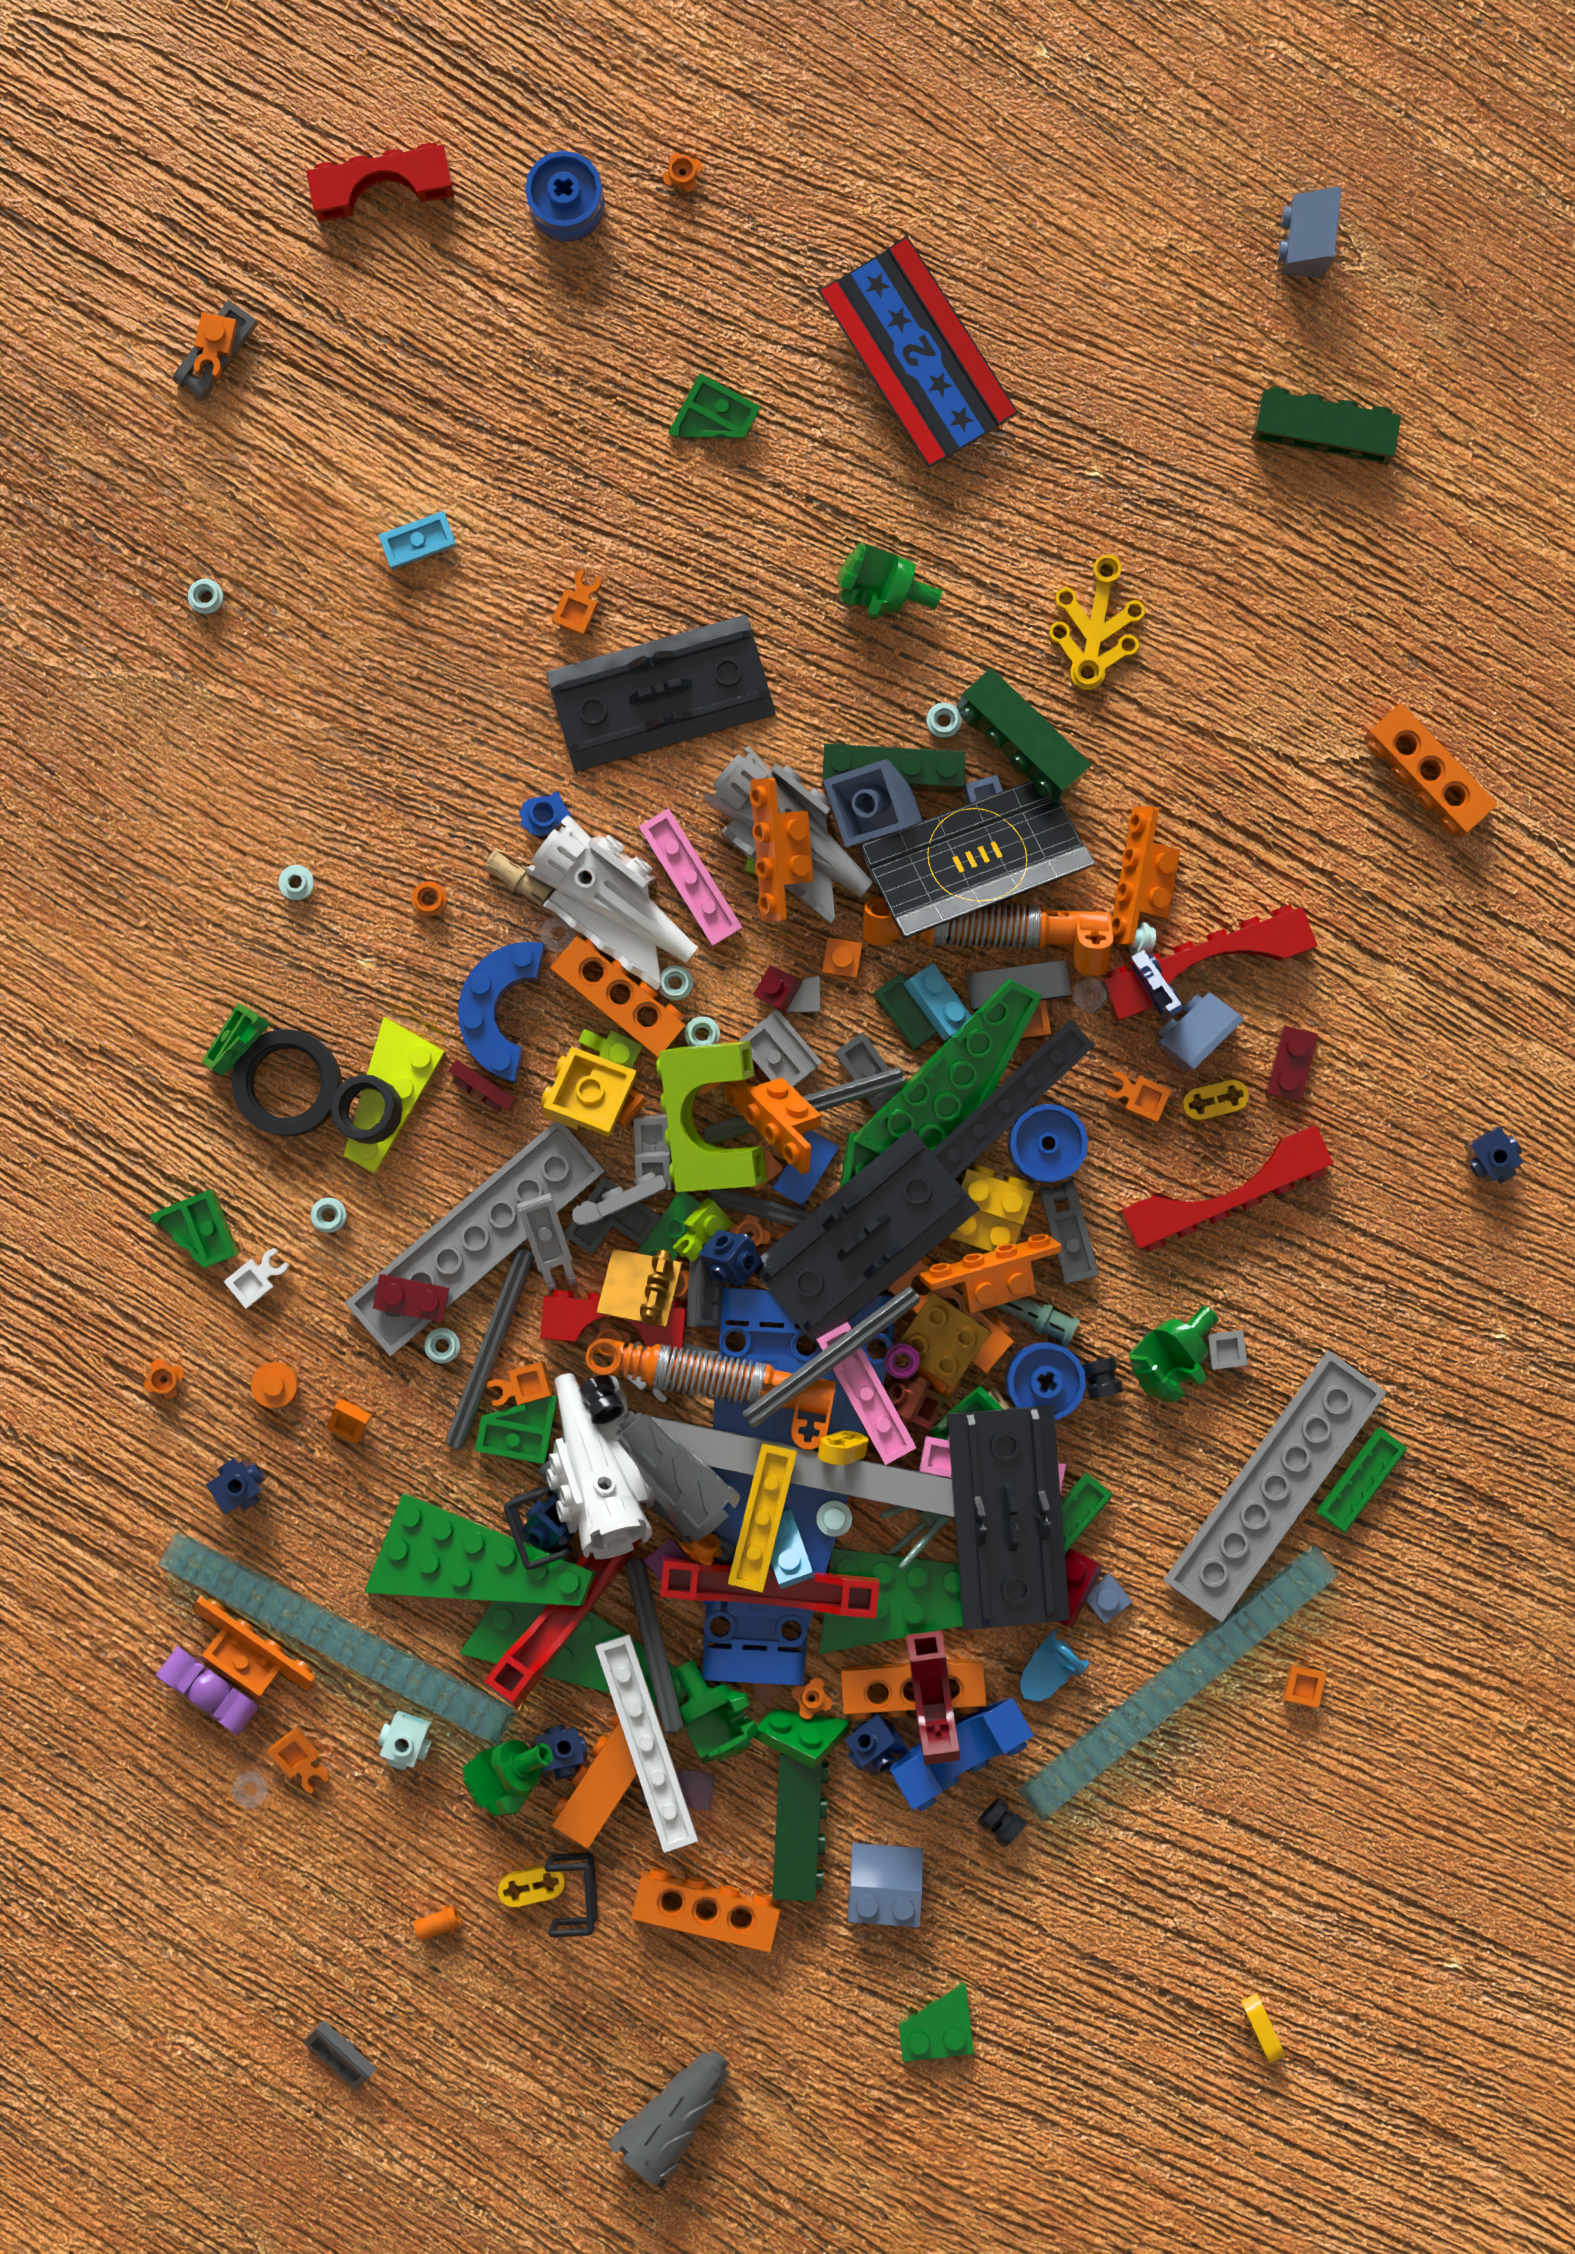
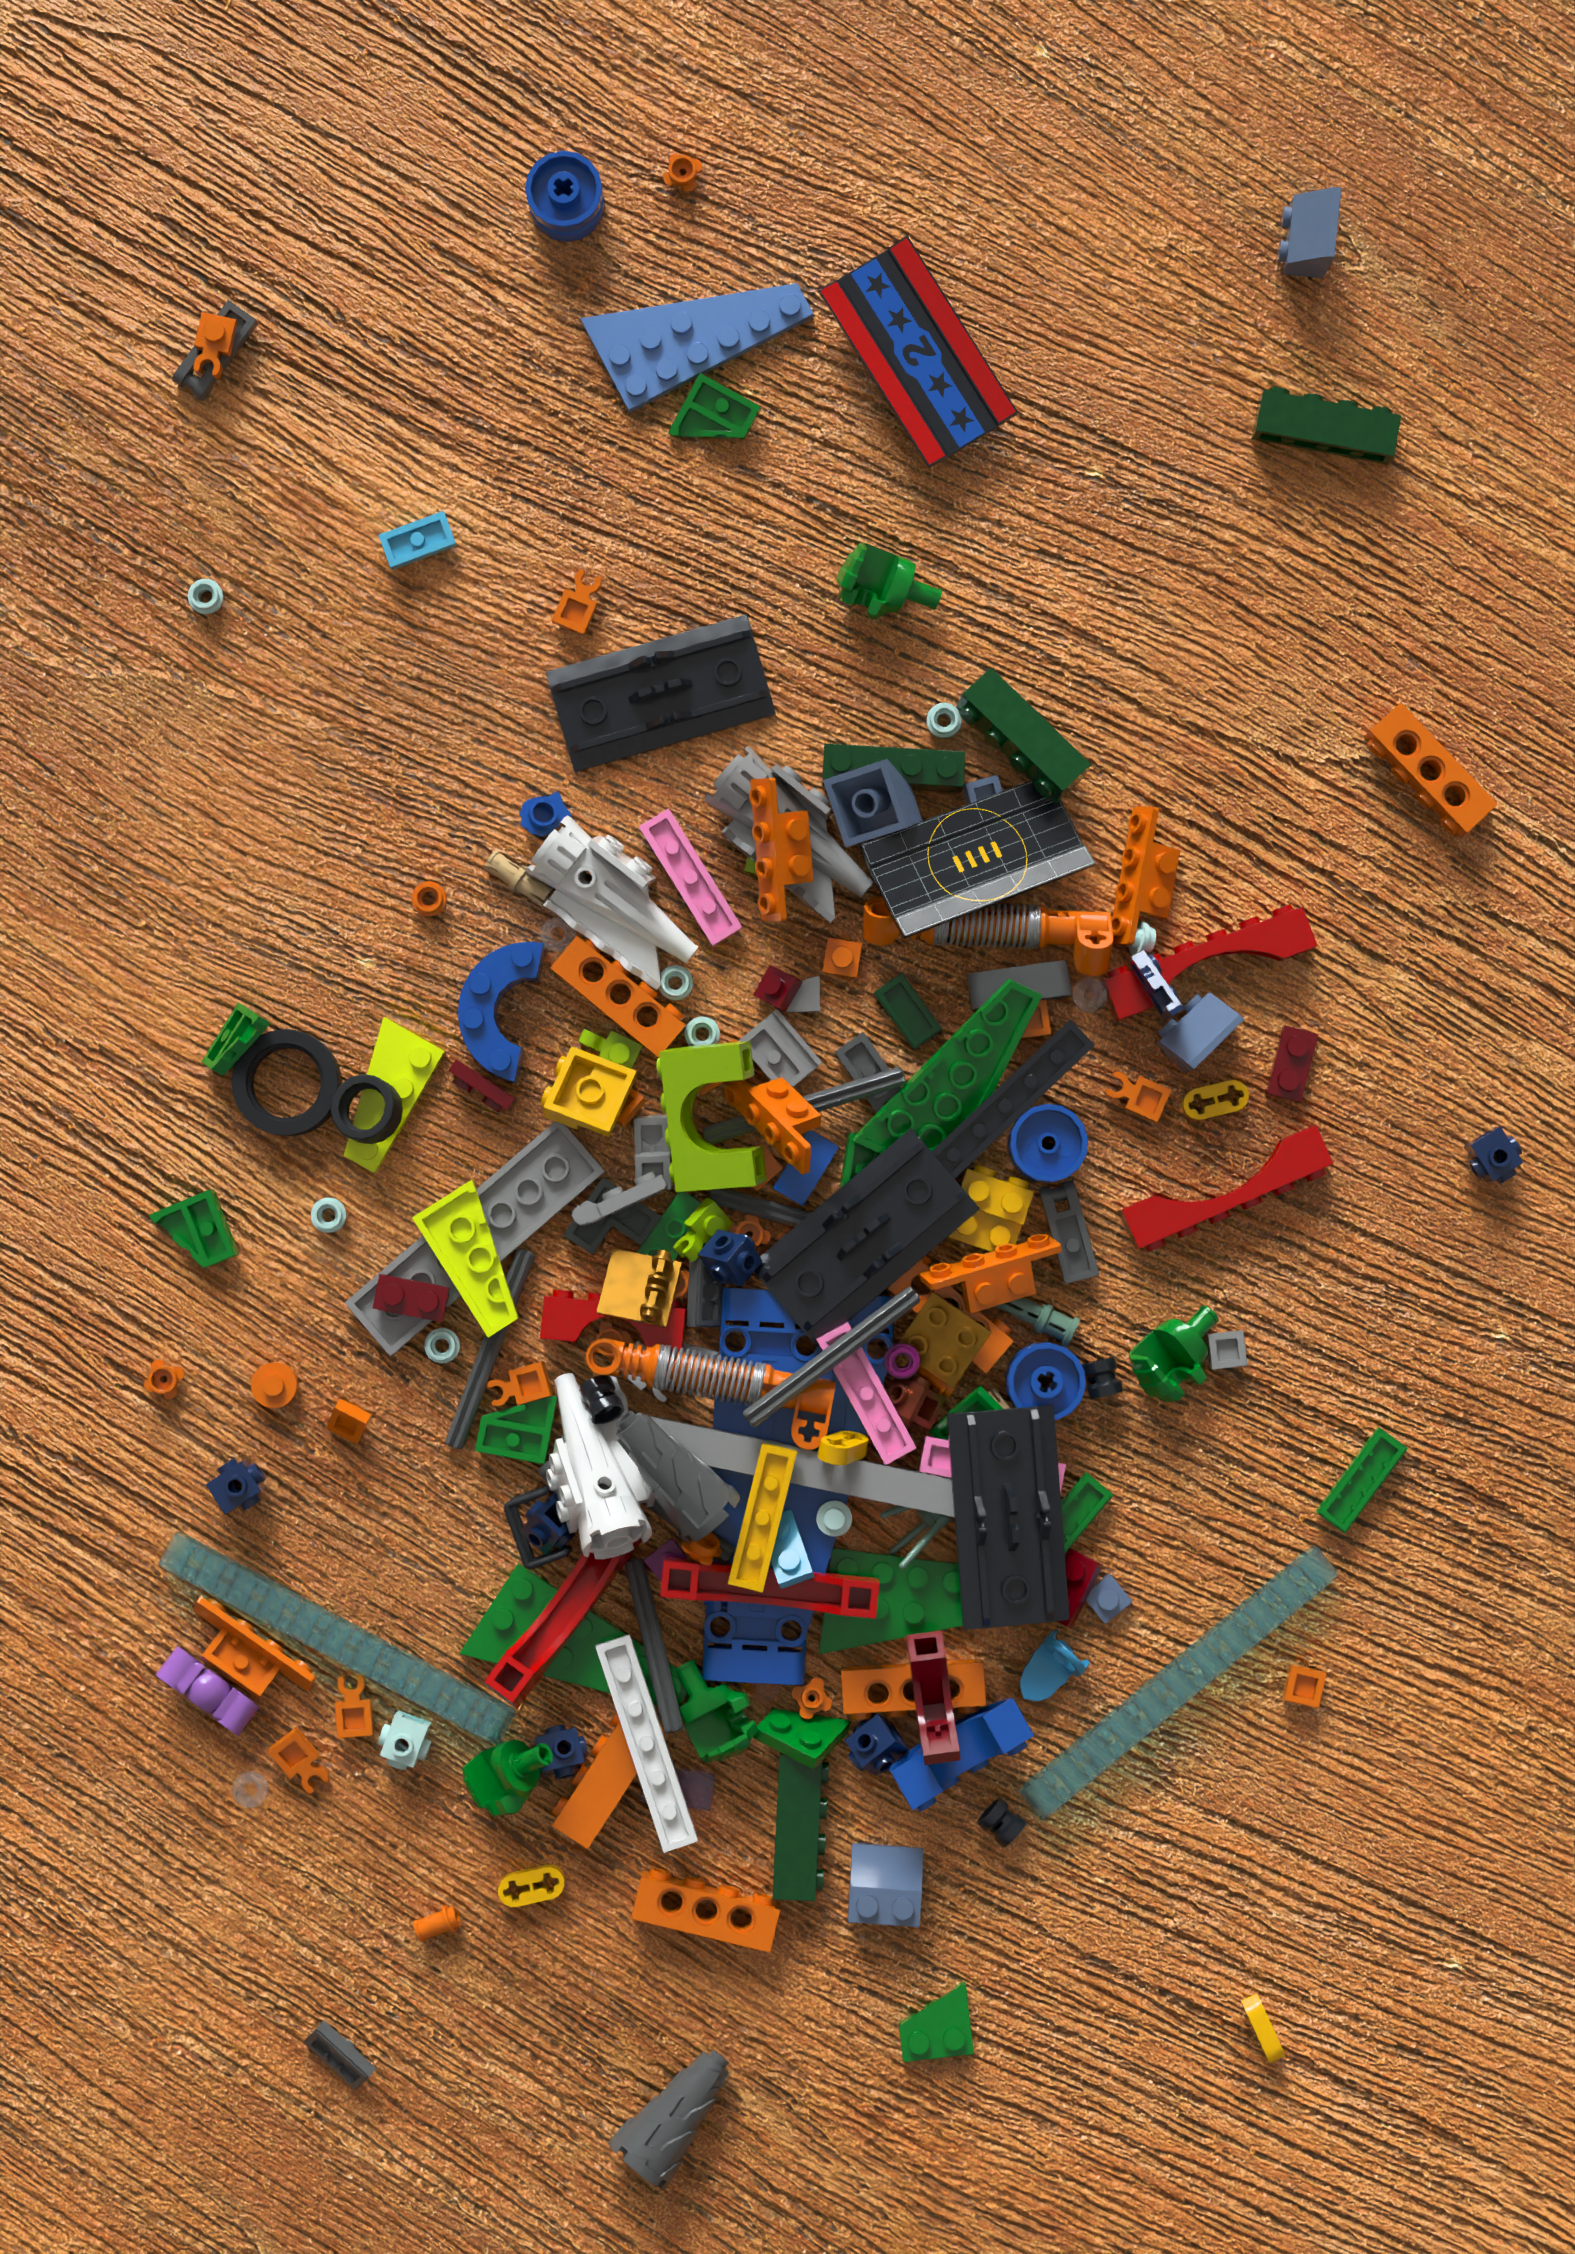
(253, 1281): white plate -> none
(306, 886): light aqua plate -> none
(338, 187): red arch -> none
(353, 1714): none -> orange plate
(454, 1557): green wing -> none
(467, 1252): none -> neon yellow wing
(546, 1238): light grey hinge -> none
(590, 1894): black piece -> none
(670, 344): none -> medium blue wing
(938, 1001): medium azure plate -> none
(1095, 629): yellow plant -> none
(1274, 1486): light grey plate -> none

